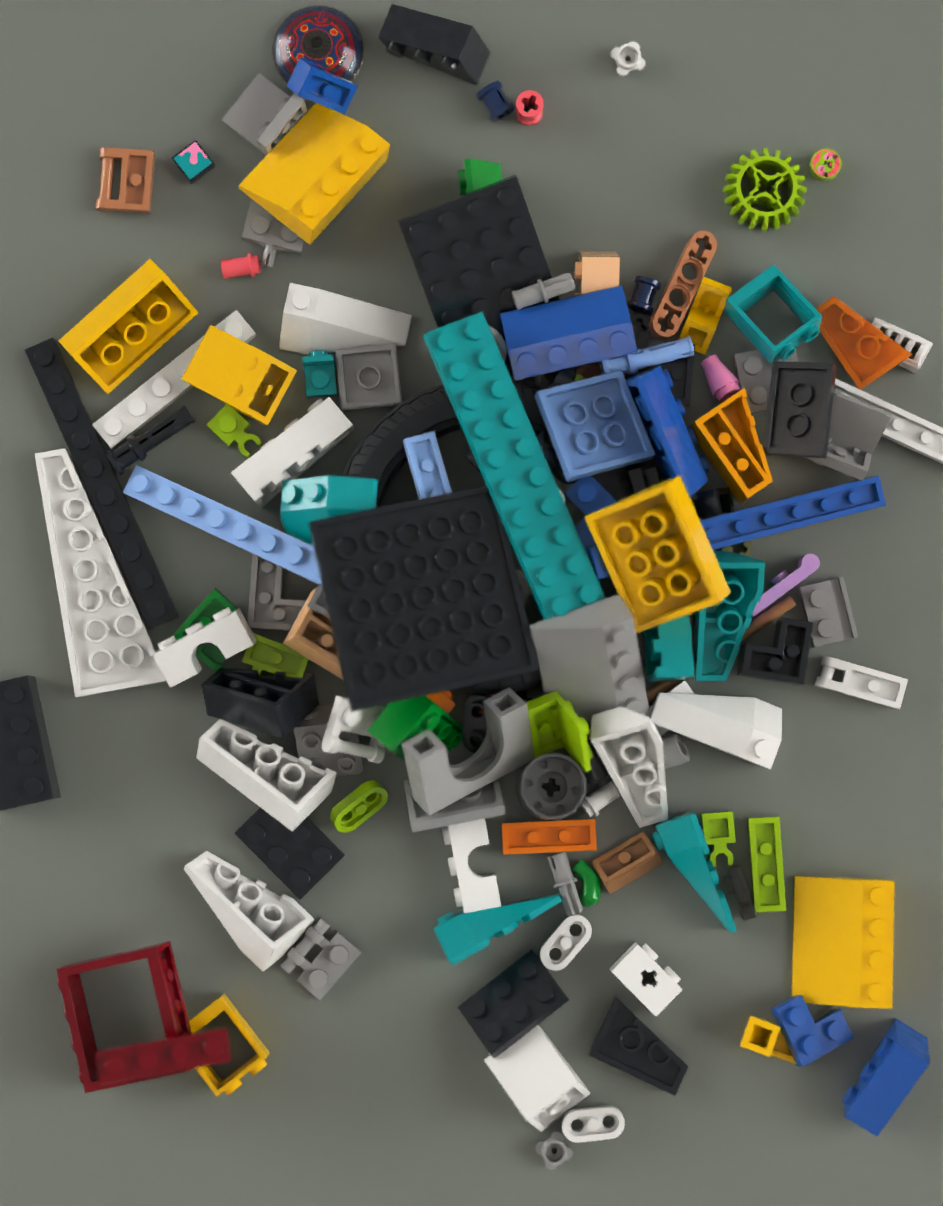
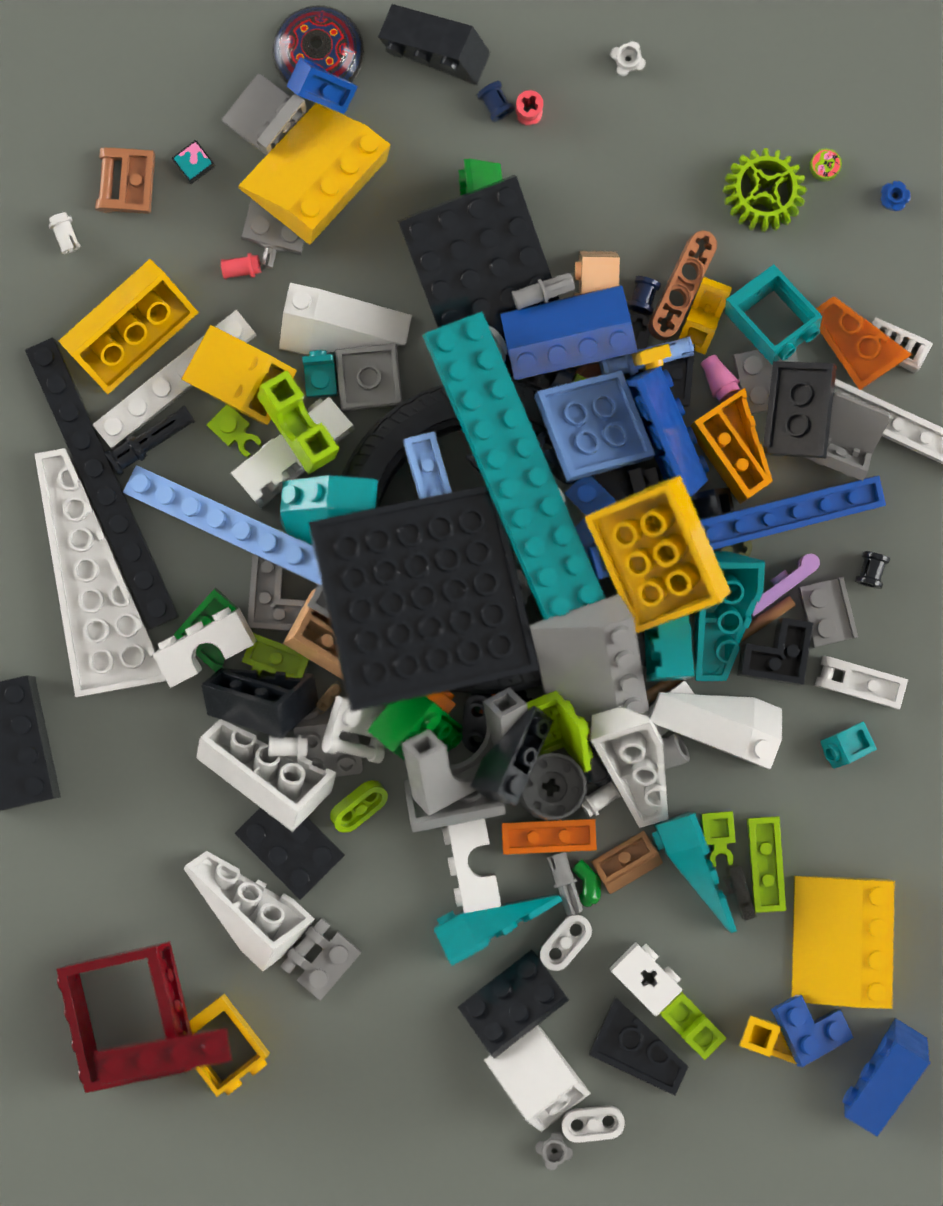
(64, 232): none -> white pin
(286, 408): none -> lime arch
(288, 746): none -> white pin
(328, 697): none -> tan piece
(511, 760): none -> black slope
(652, 356): none -> yellow plate
(693, 1025): none -> lime slope
(848, 745): none -> teal bracket
(872, 569): none -> black bush
(889, 201): none -> blue plate

